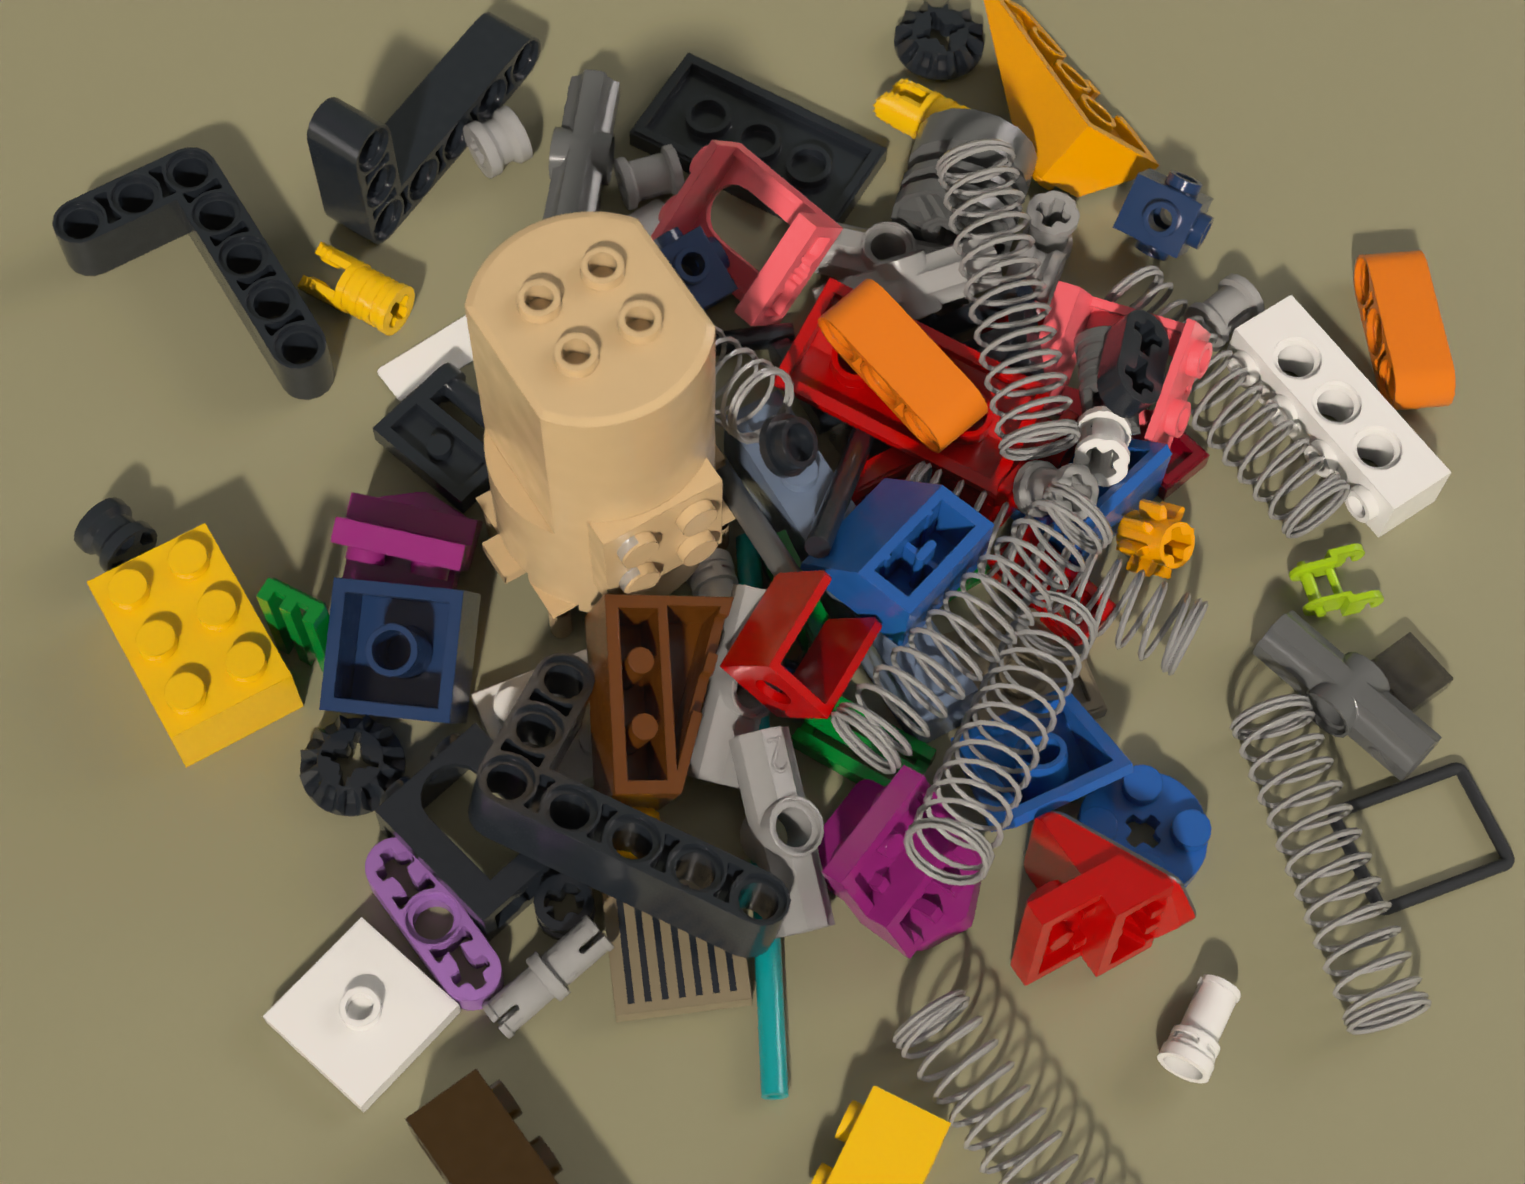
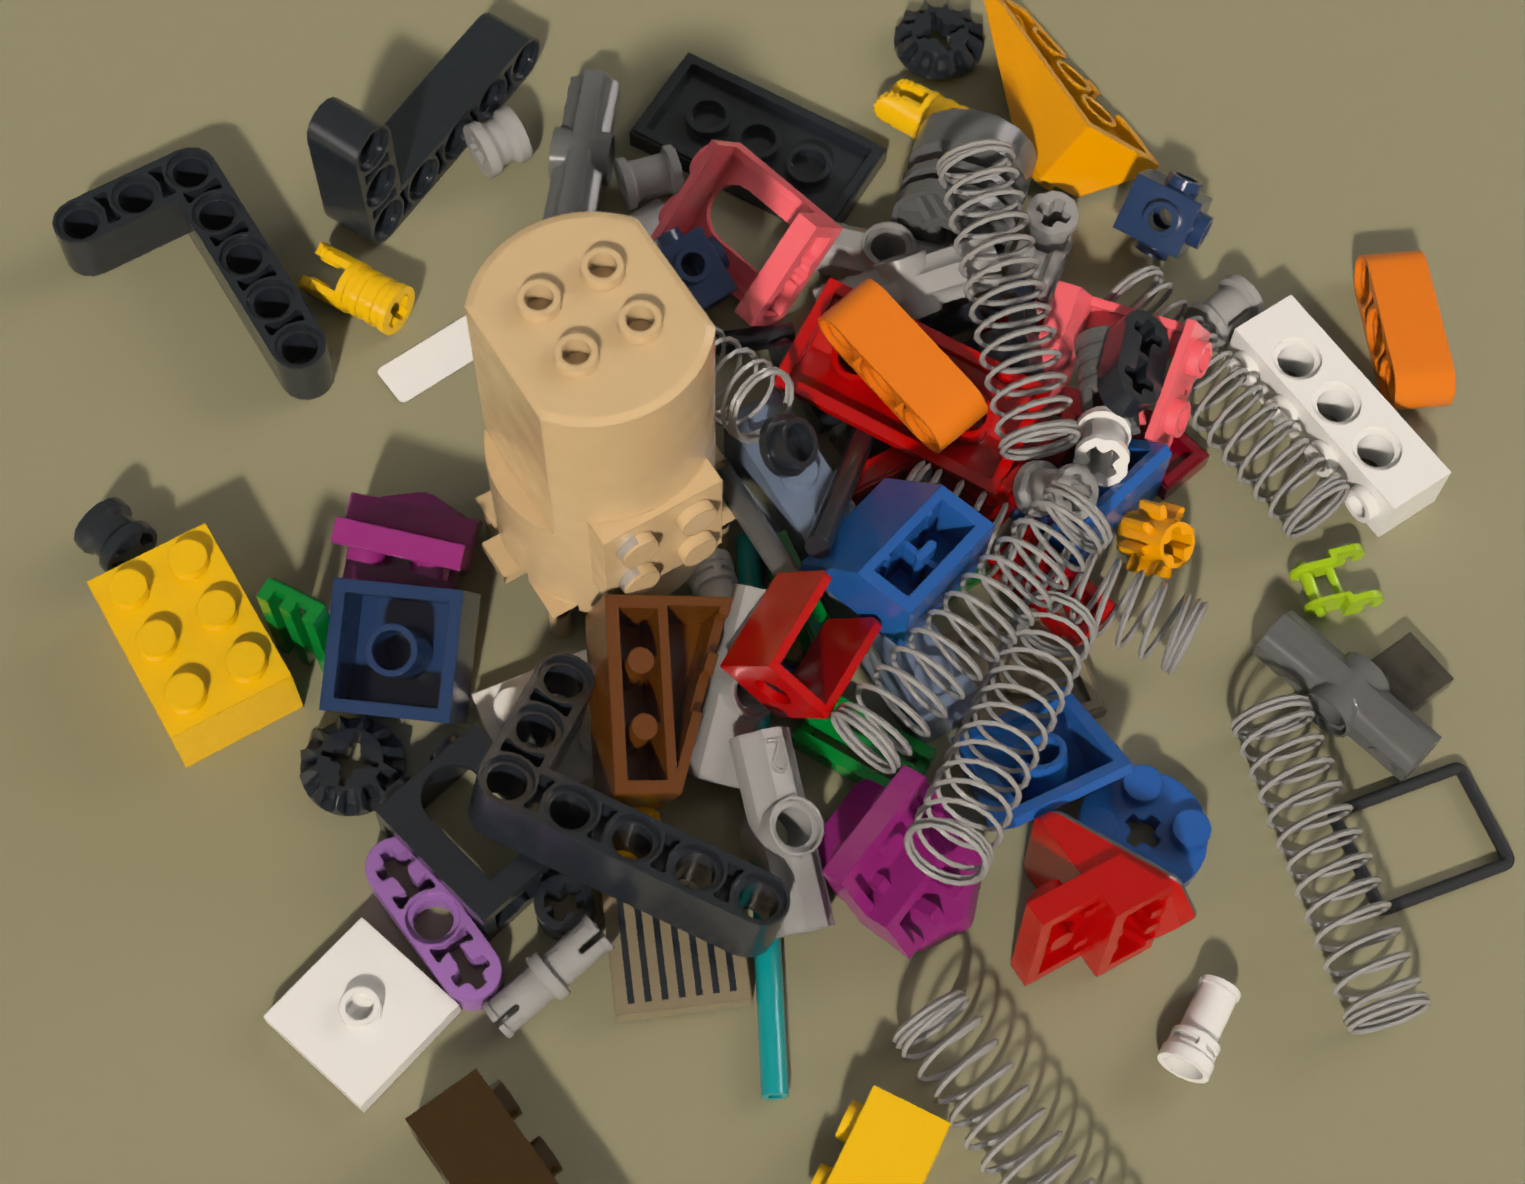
(435, 442): black plate -> none

